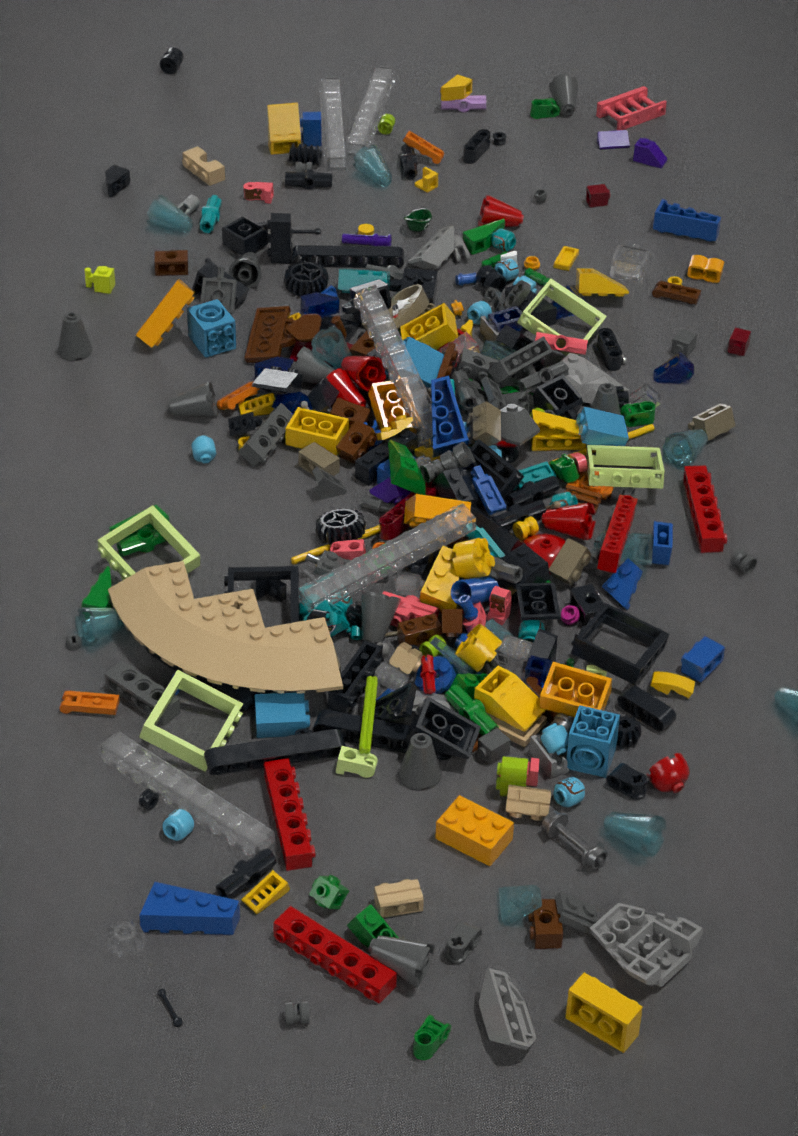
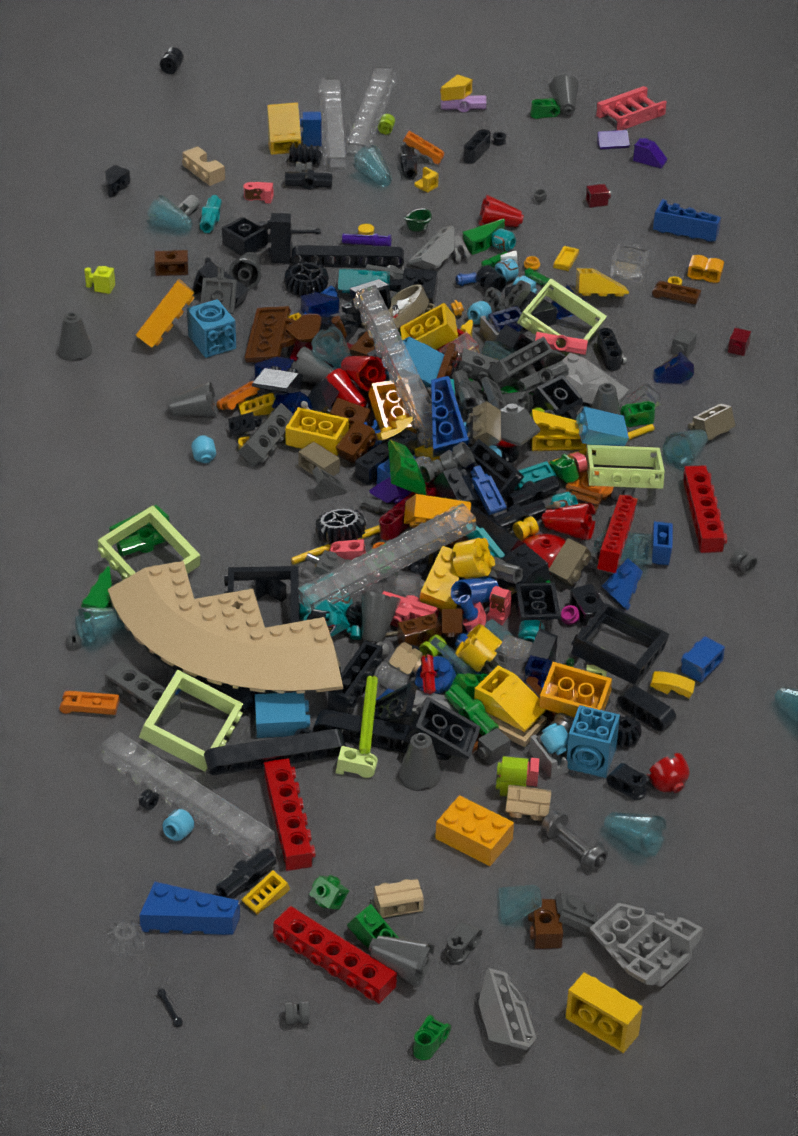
(569, 792): medium azure head -> none
(623, 396): black gear -> none

